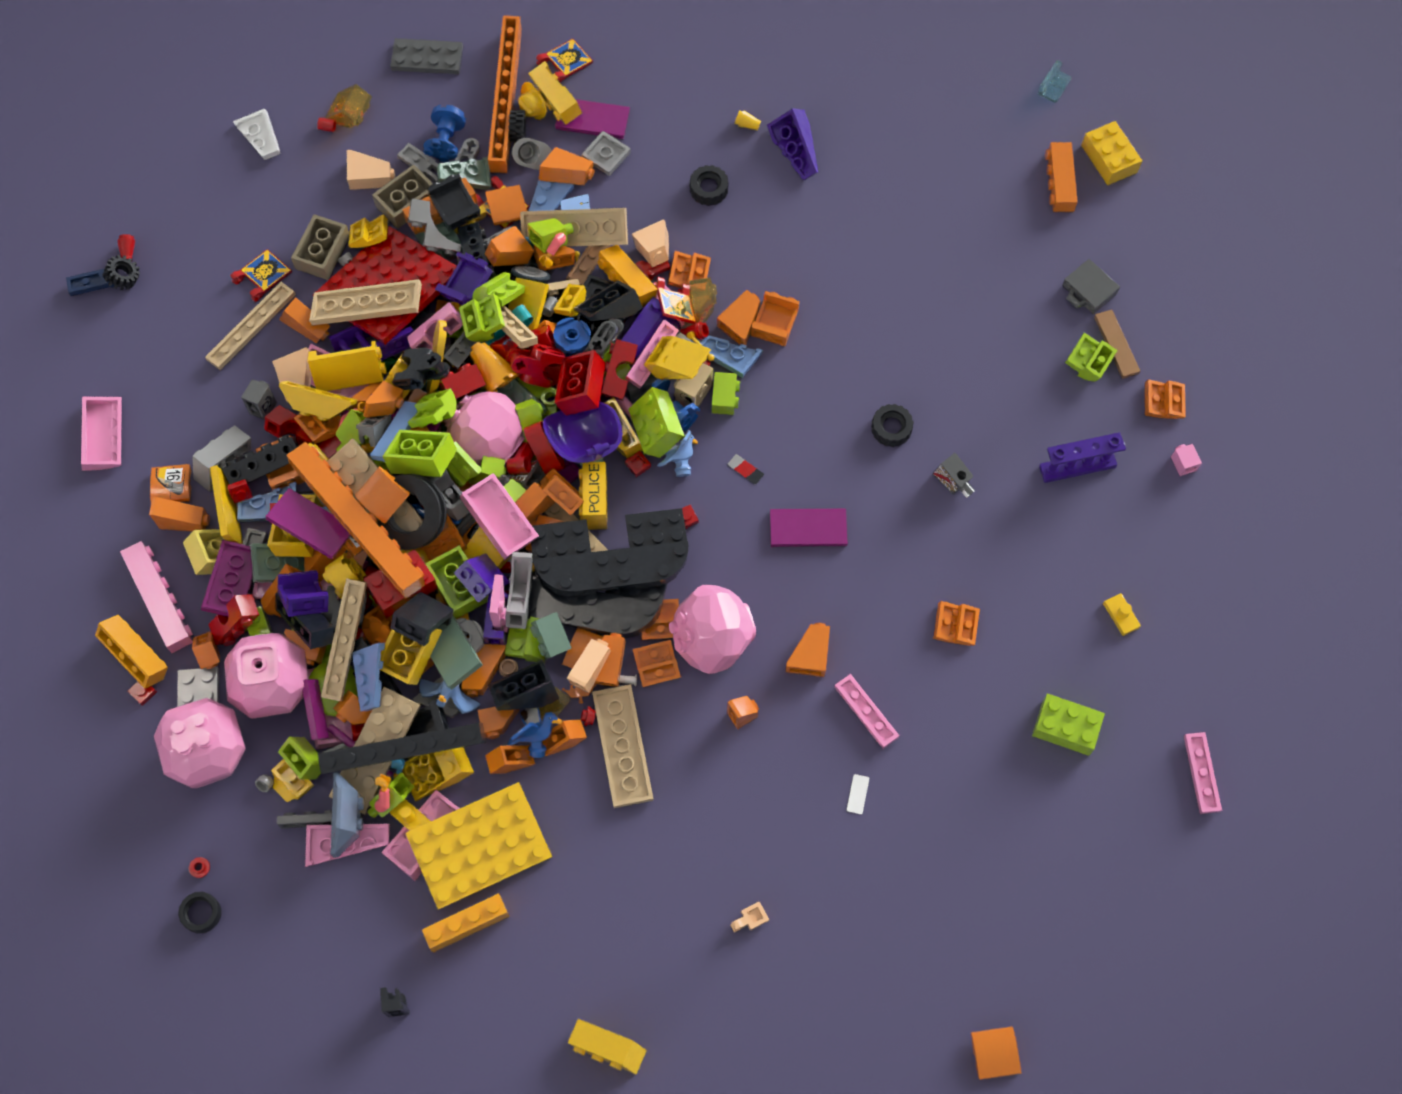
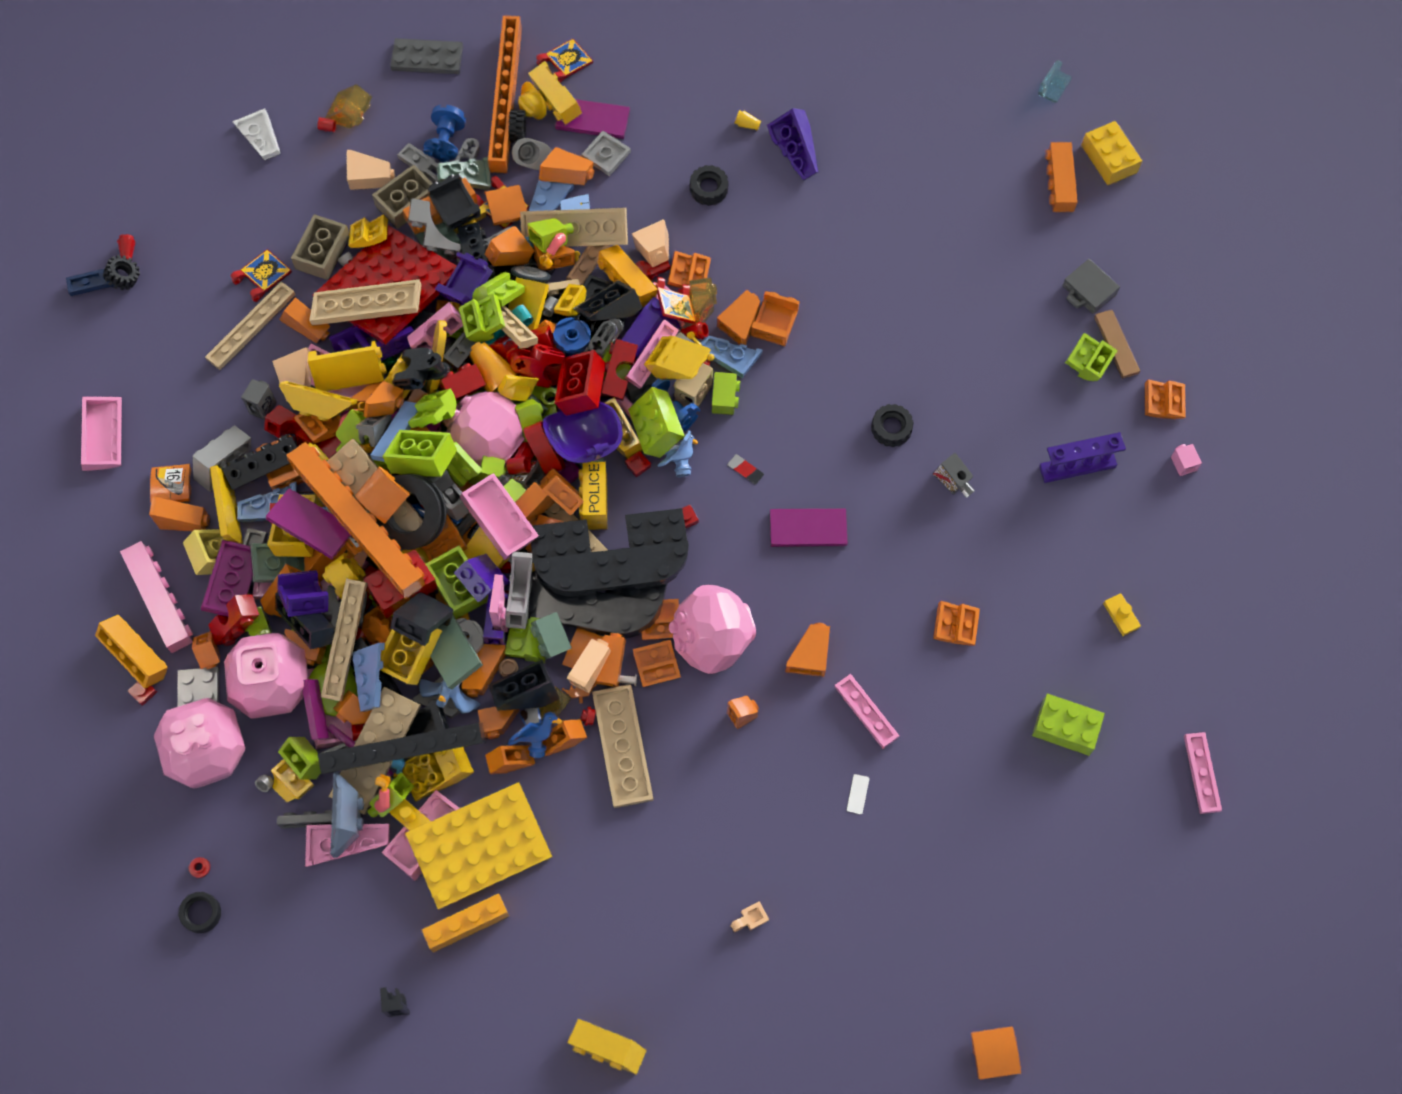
(239, 491): red plate -> none
(517, 387): none -> yellow slope

